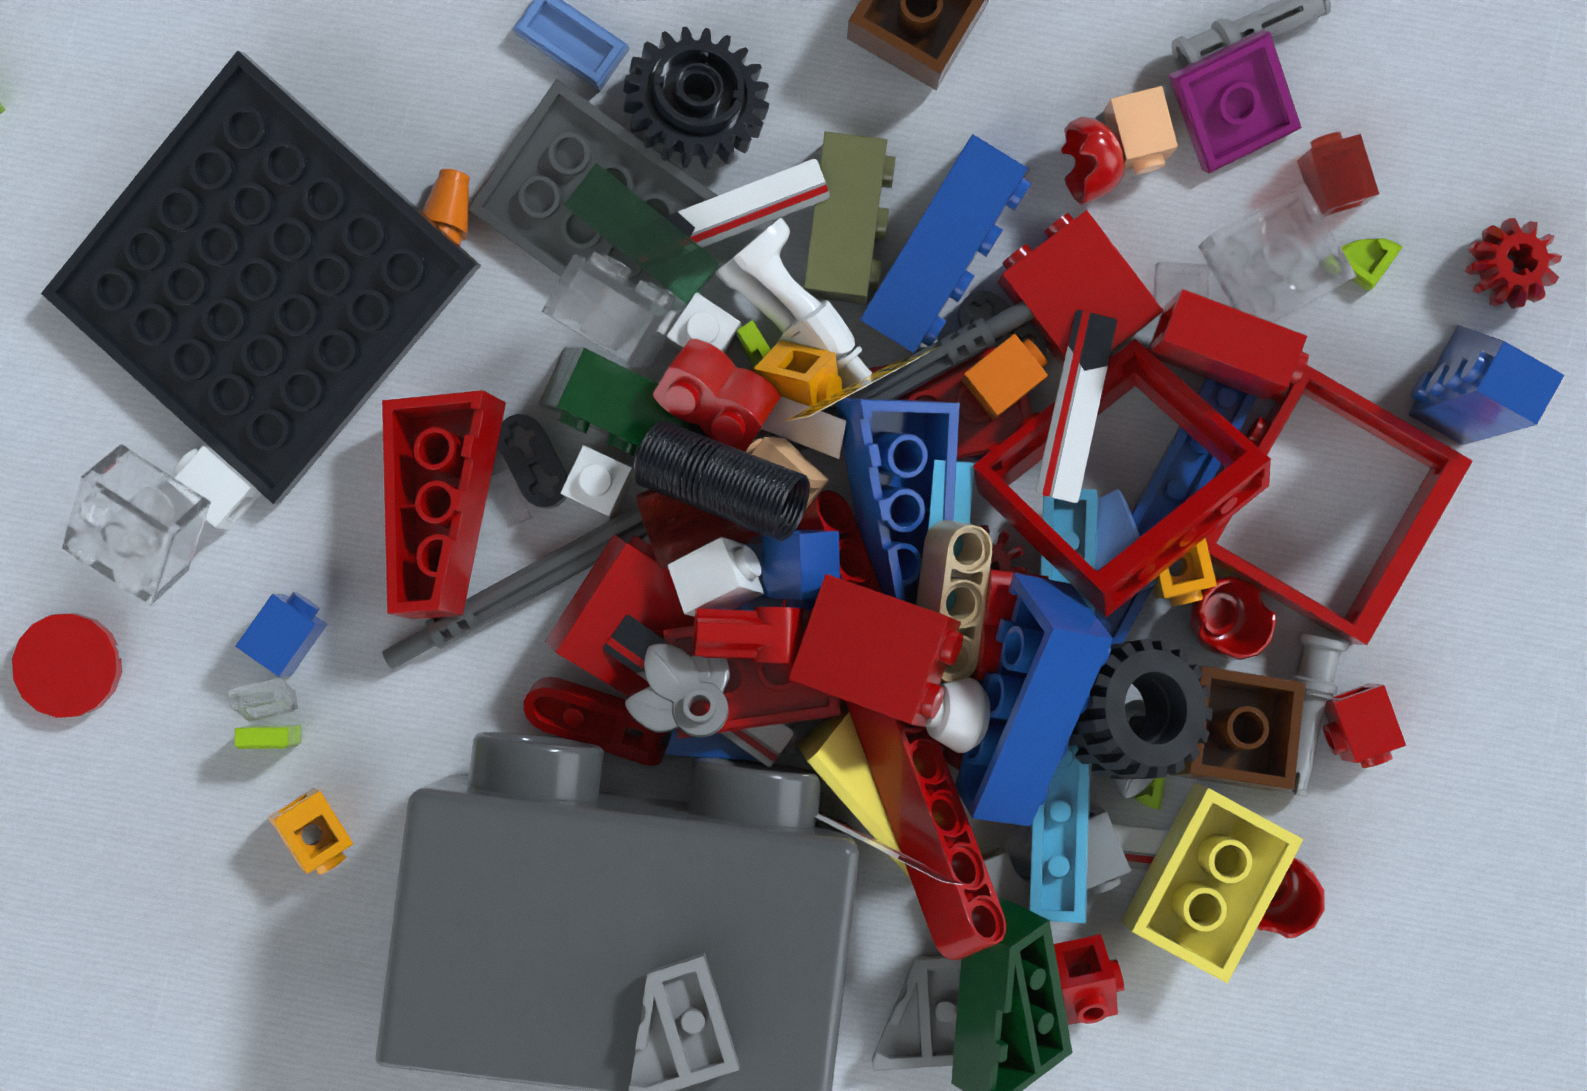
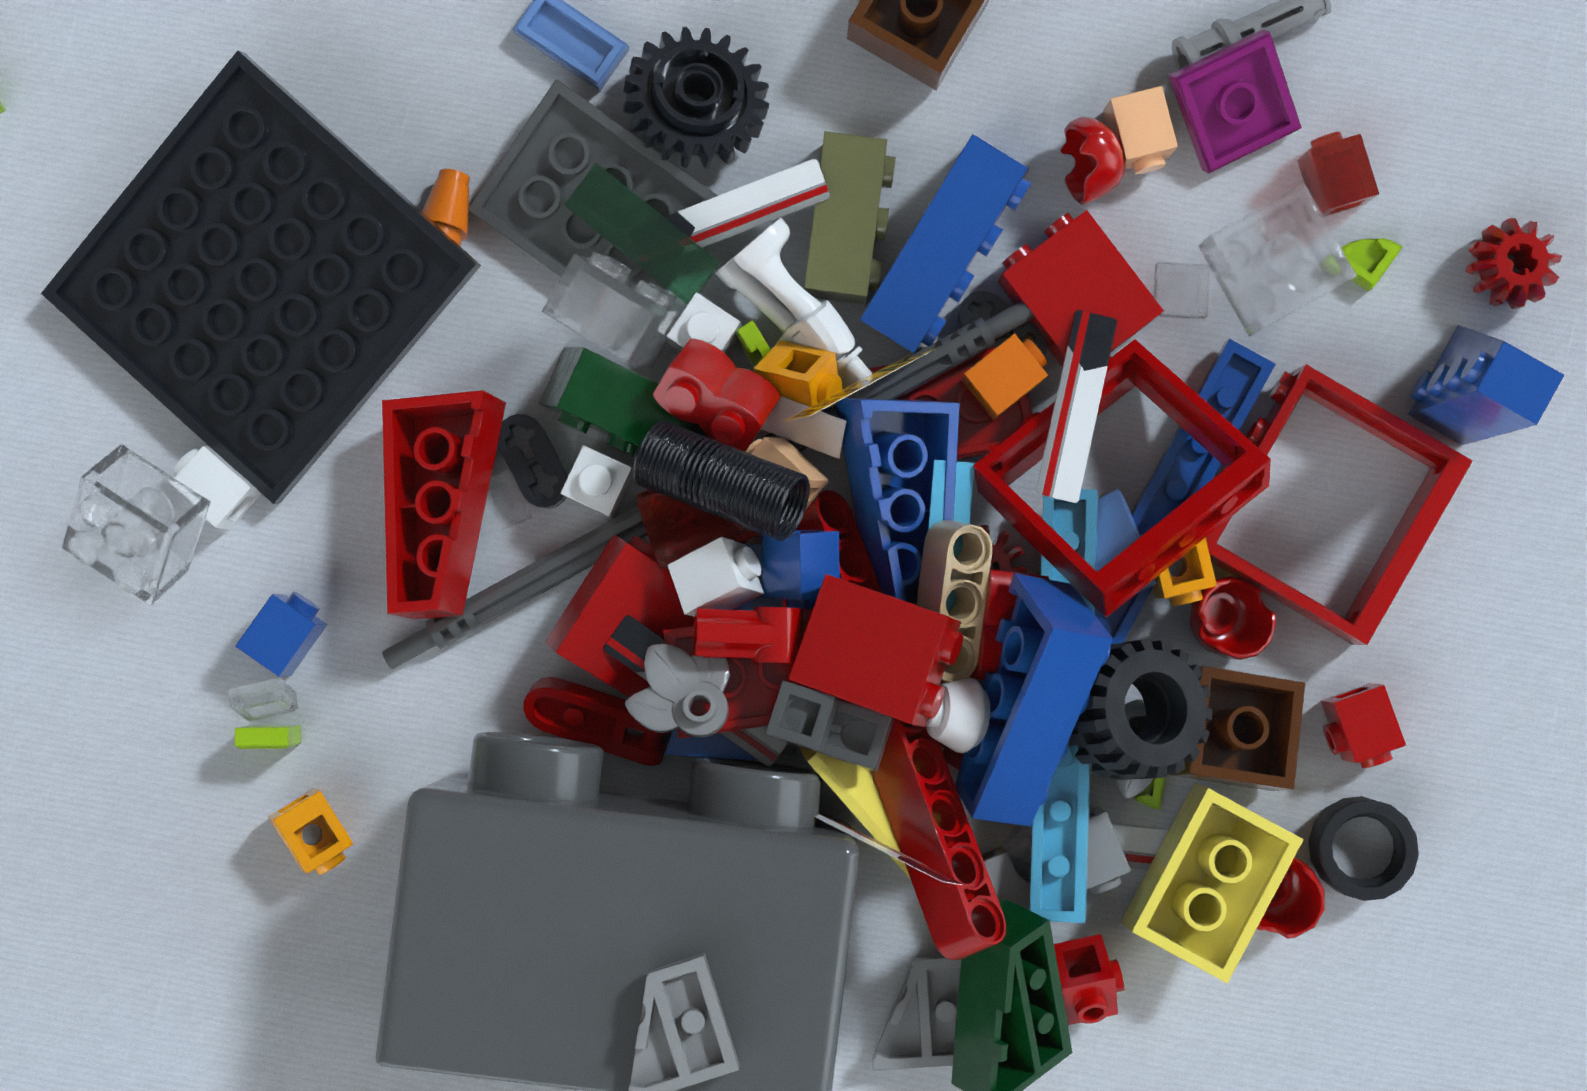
(66, 665): red tile -> none
(829, 726): none -> dark grey slope
(1228, 345): red brick -> none
(1318, 670): light grey pin -> none
(1403, 857): none -> black tyre

